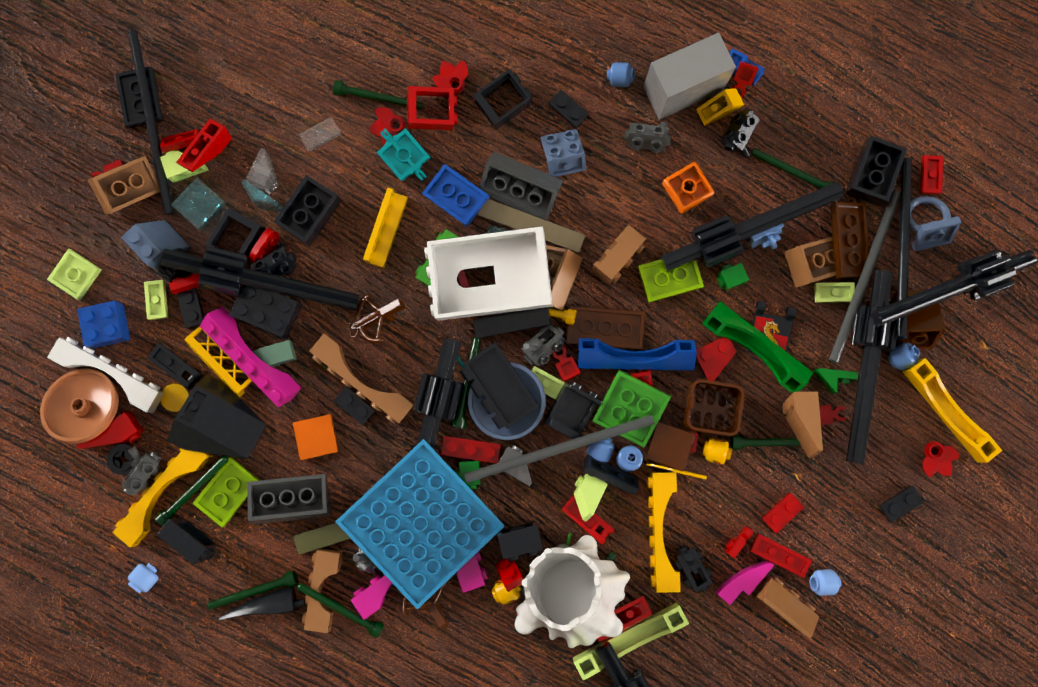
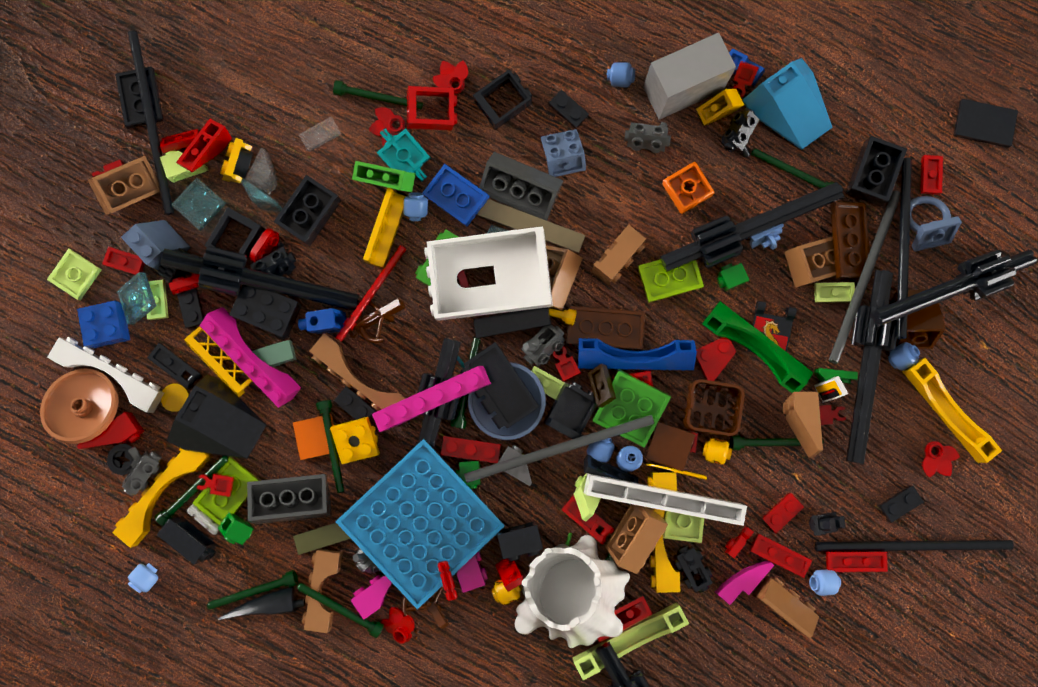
(123, 261): none -> red plate
(136, 298): none -> clear light blue plate
(203, 519): none -> white axle
(219, 484): none -> red plate
(235, 529): none -> green brick
(238, 162): none -> yellow piece
(323, 321): none -> blue torso
(324, 408): none -> dark green piece
(349, 323): none -> red bar
(355, 440): none -> yellow piece
(383, 176): none -> bright green brick
(399, 625): none -> red plate
(415, 206): none -> medium blue head
(431, 398): none -> dark pink arch
(447, 580): none -> red axle
(601, 385): none -> dark brown plate
(635, 537): none -> medium nougat slope
(665, 499): none -> white brick
(683, 527): none -> yellowish green tile
(791, 104): none -> dark azure wedge
(826, 523): none -> black hips
(831, 389): none -> slope
(857, 561): none -> red plate
(914, 545): none -> black piece
(985, 123): none -> black tile

